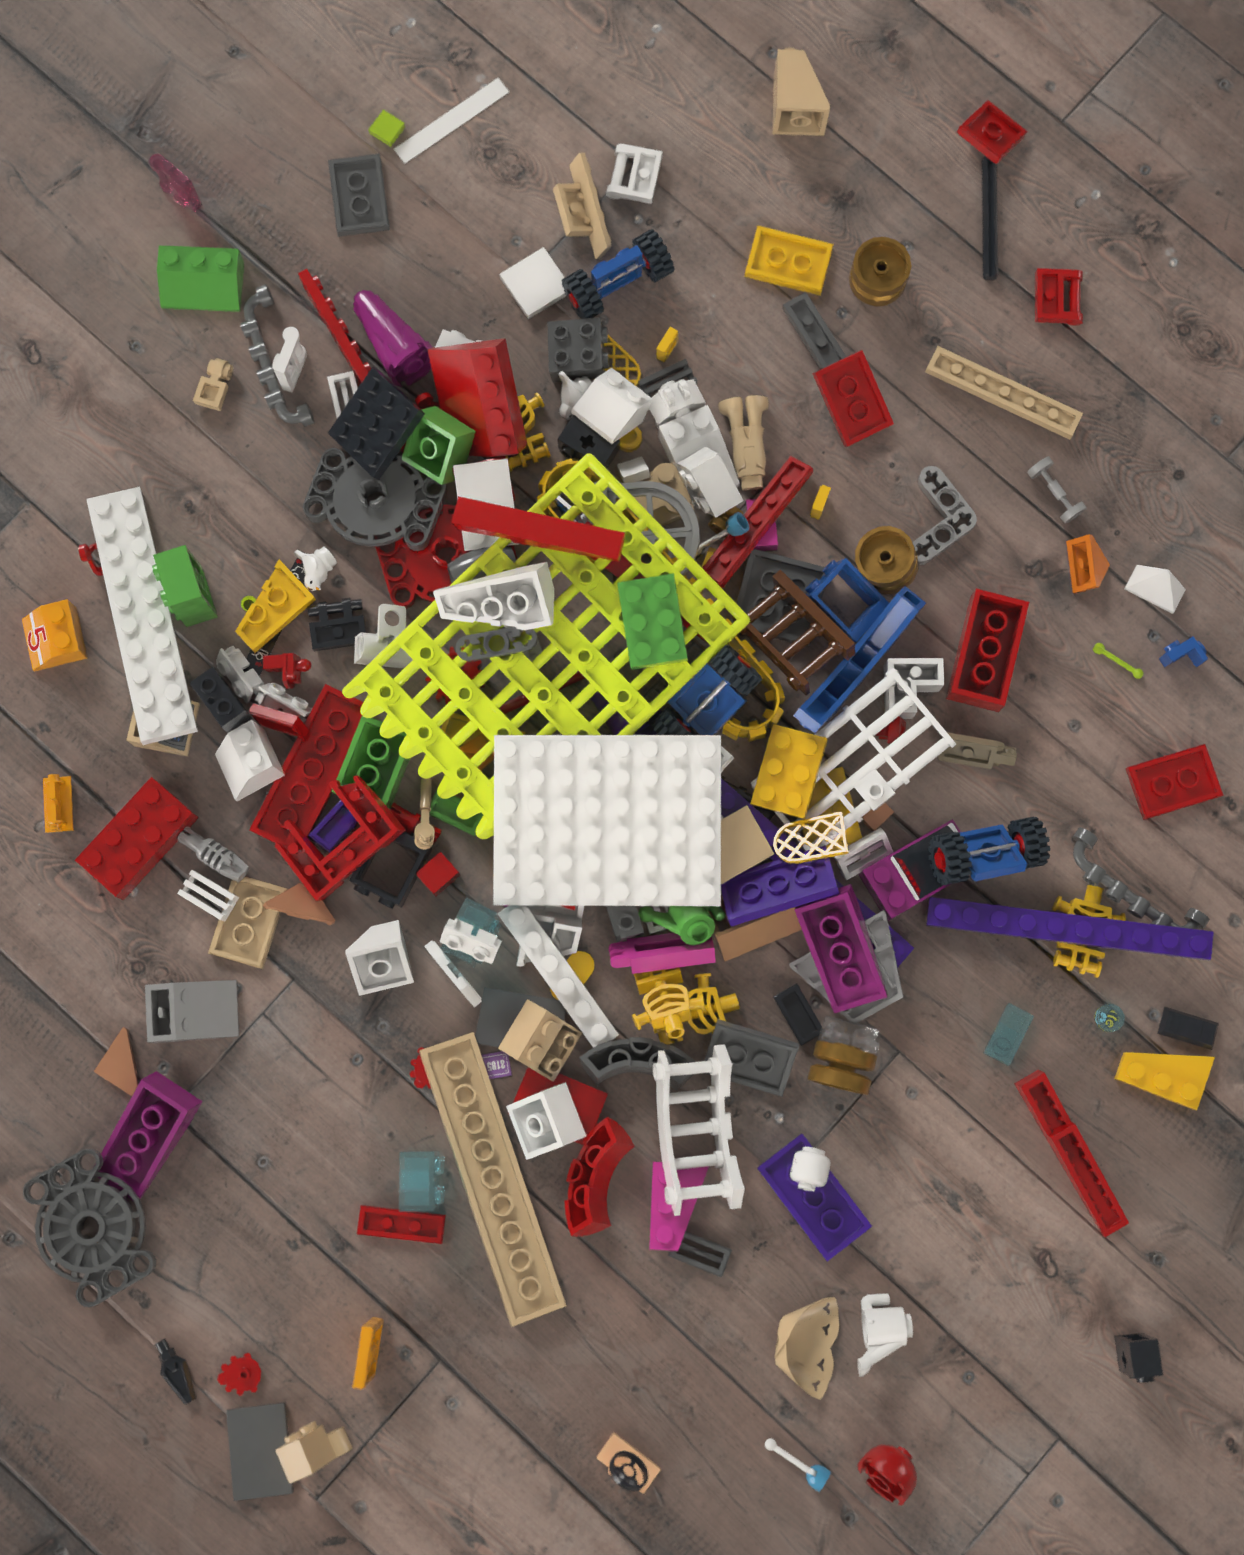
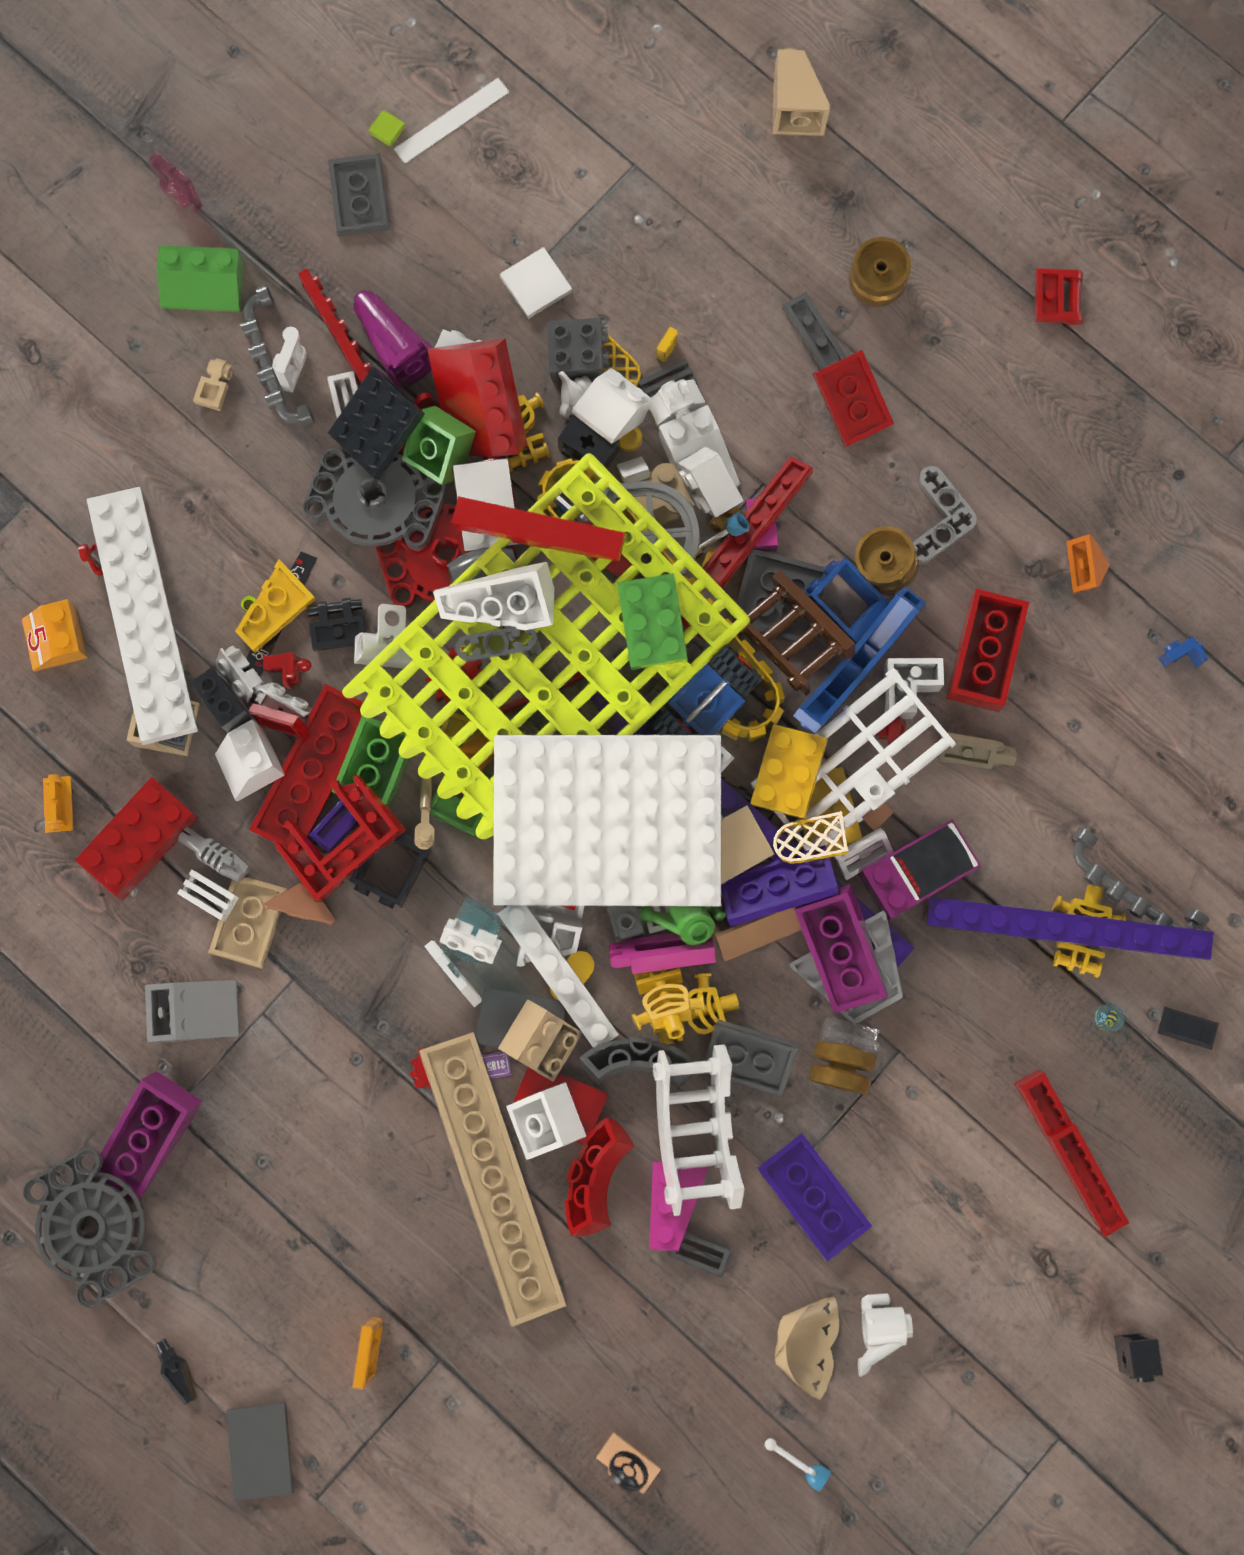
(119, 1064): nougat tile -> none
(184, 586): bright green brick -> none
(240, 1374): red piece -> none
(311, 1450): tan hinge -> none
(316, 567): white animal -> none
(380, 959): white slope -> none
(401, 1225): red tile -> none
(410, 820): red pin -> none
(420, 1180): clear light blue brick -> none
(438, 874): red panel -> none
(581, 208): tan bracket -> none
(607, 277): plate -> none
(642, 177): white plate -> none
(747, 440): tan piece -> none
(788, 260): yellow tile -> none
(798, 1014): black tile -> none
(810, 1168): white head -> none
(820, 501): yellow tile -> none
(890, 1472): red cylinder -> none
(989, 219): black axle -> none
(989, 851): plate -> none
(992, 132): red tile -> none
(1004, 392): tan plate -> none
(1008, 1034): clear light blue tile -> none
(1040, 468): light grey wheel -> none
(1099, 649): lime hinge -> none
(1156, 587): white slope -> none
(1167, 1076): yellow wing -> none
(1174, 782): red tile -> none

